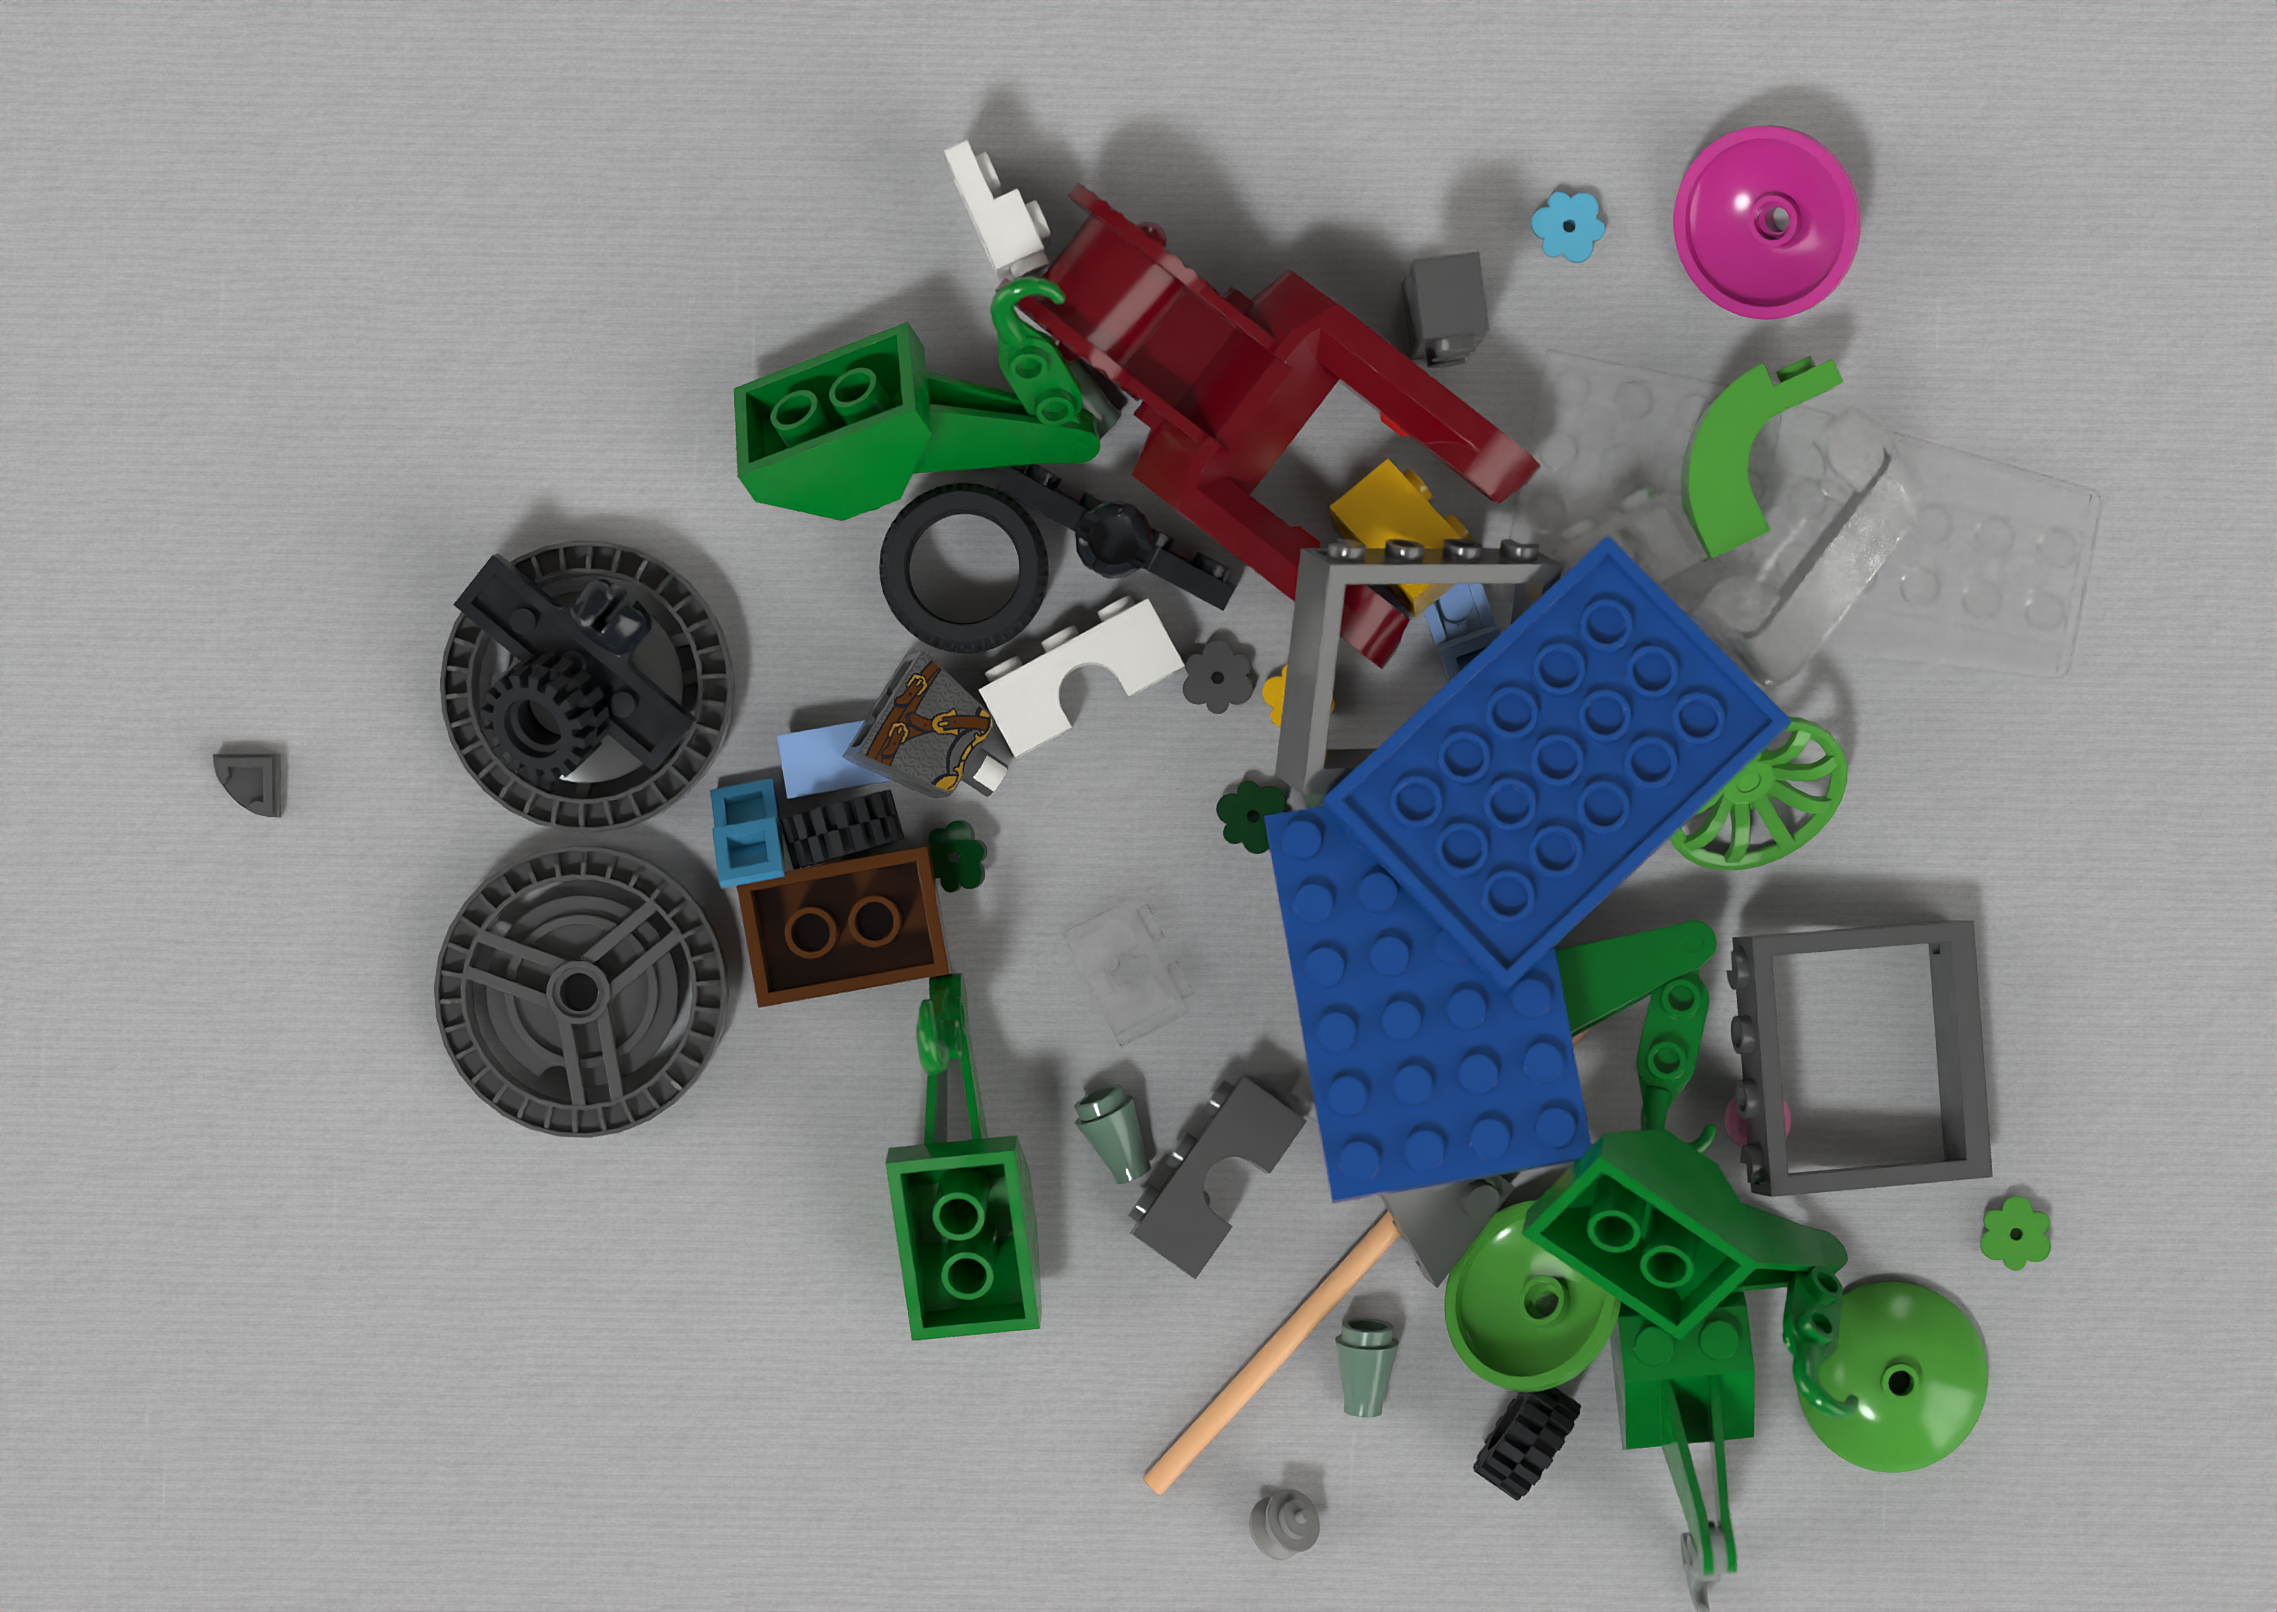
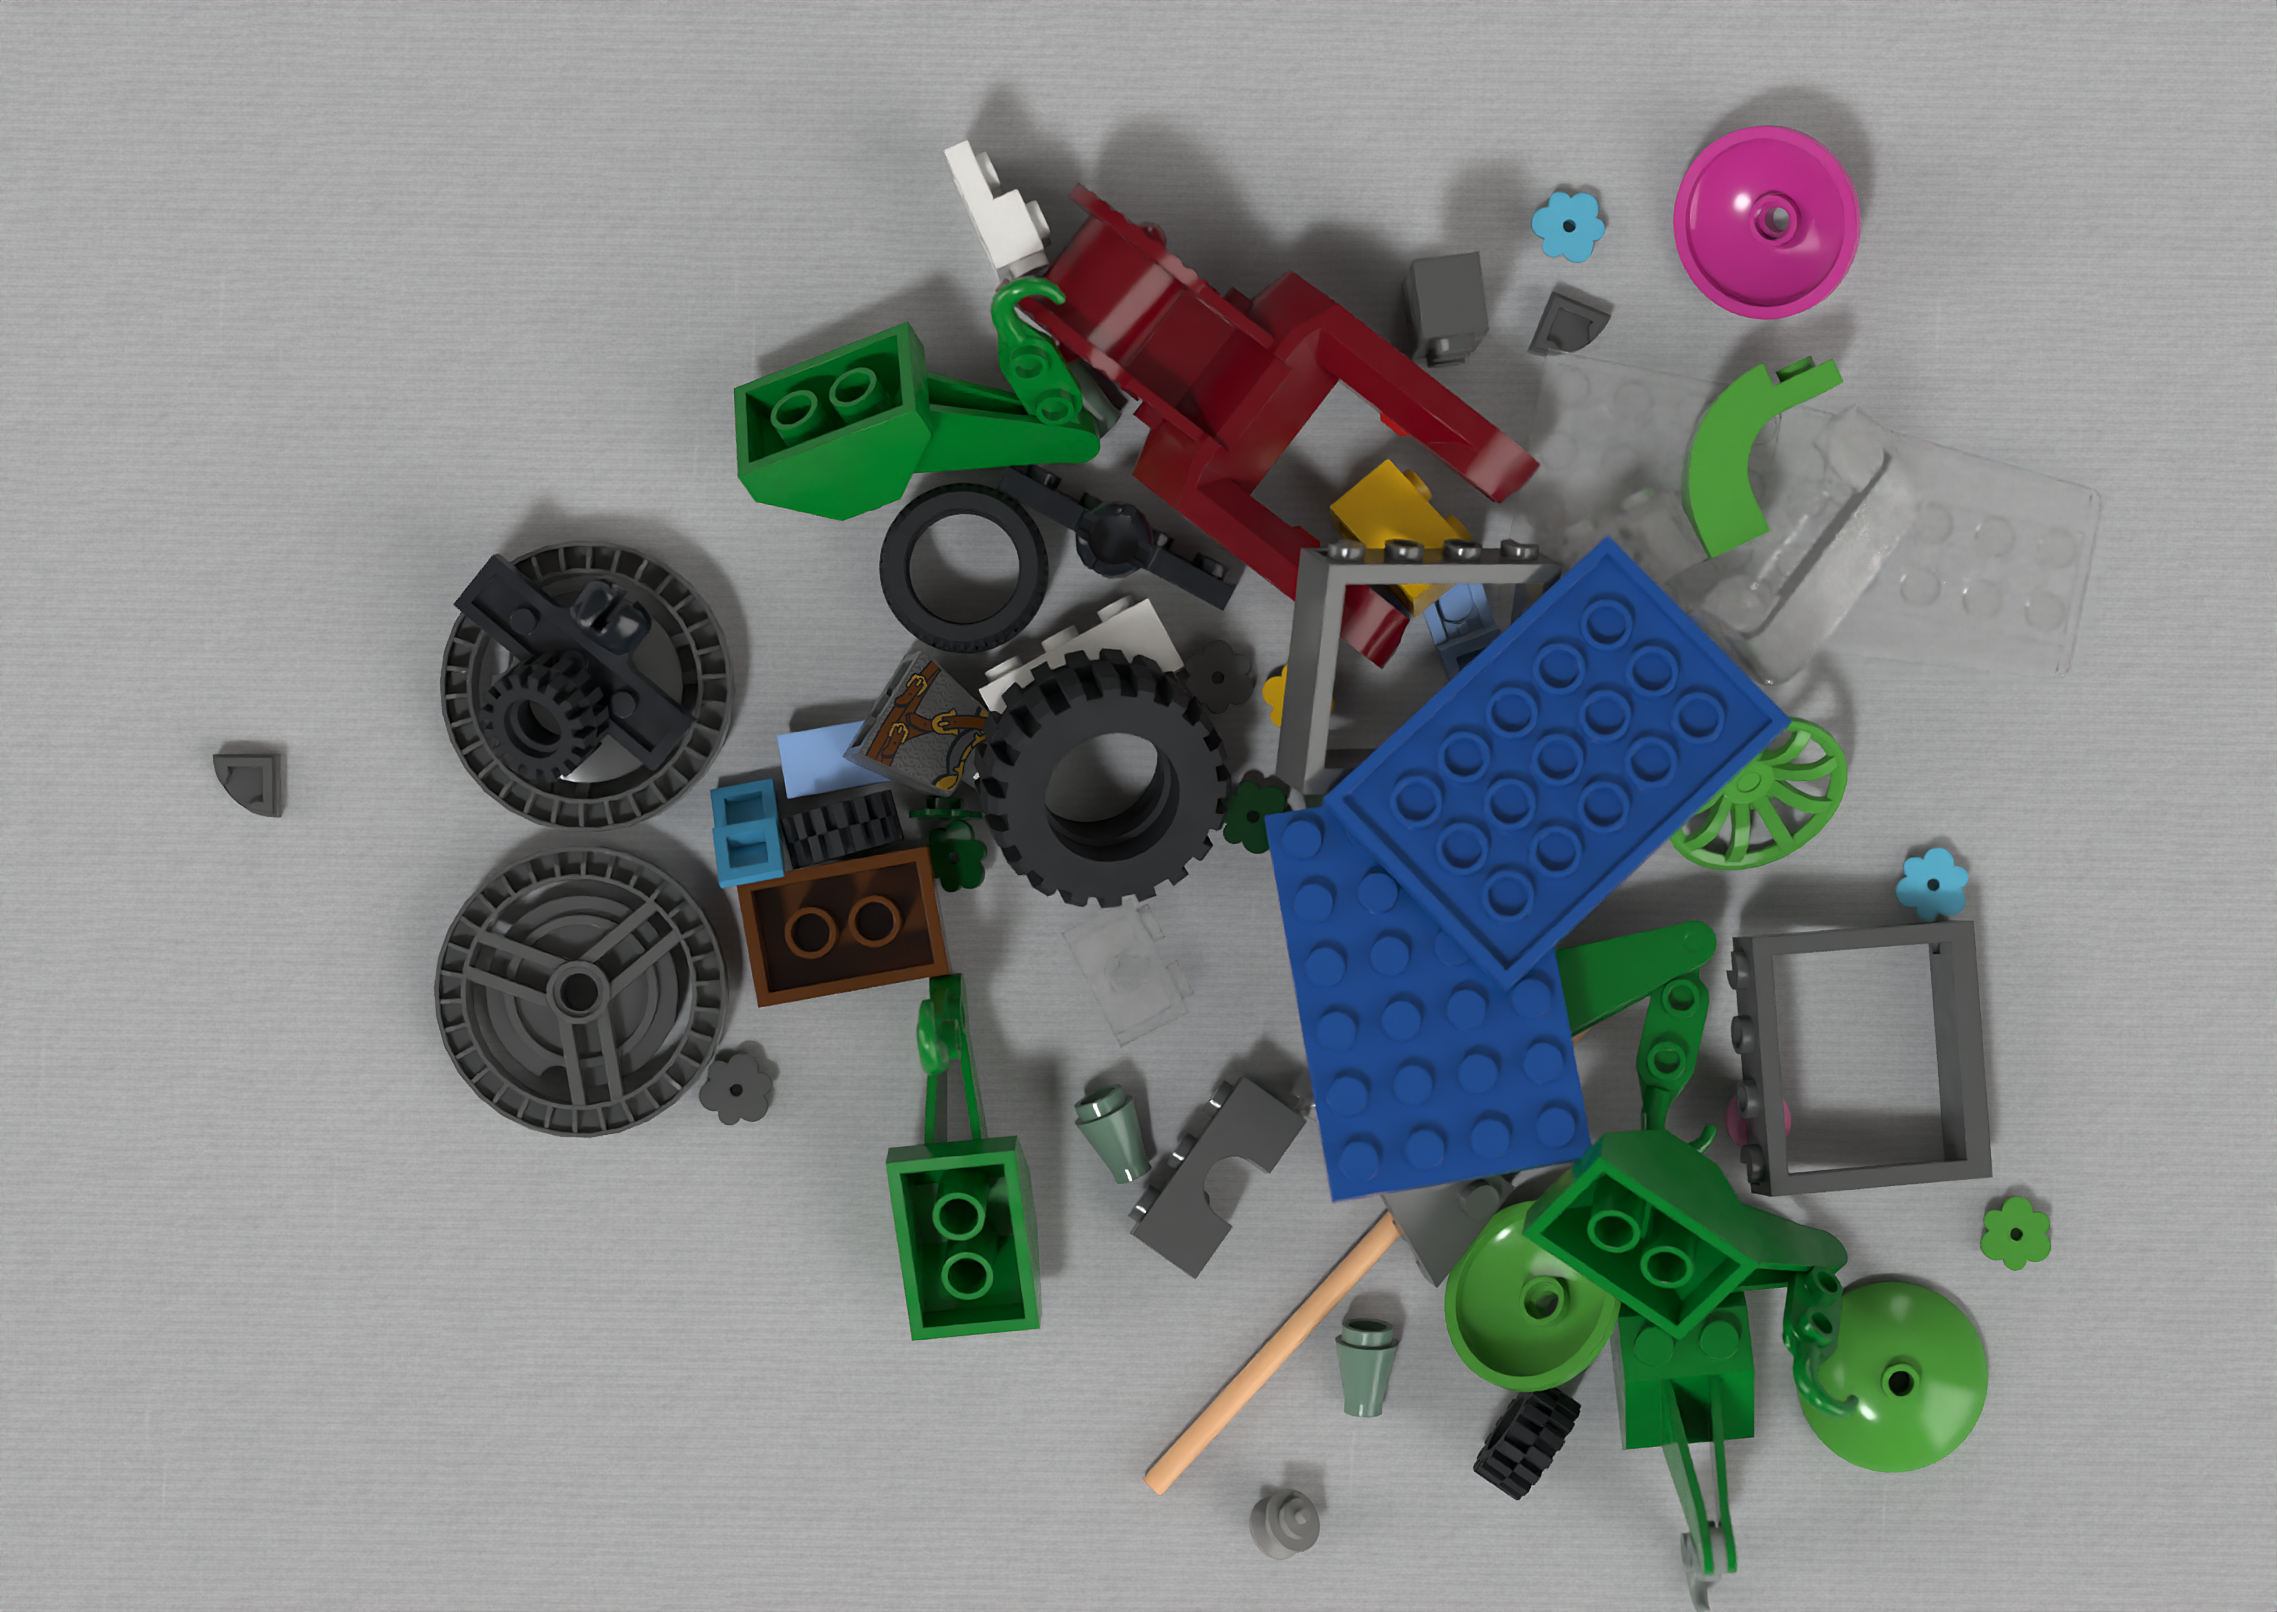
(718, 1094): none -> dark grey plant
(945, 810): none -> dark green plant
(1136, 846): none -> black tyre
(1566, 326): none -> dark grey tile
(1945, 898): none -> medium azure plant

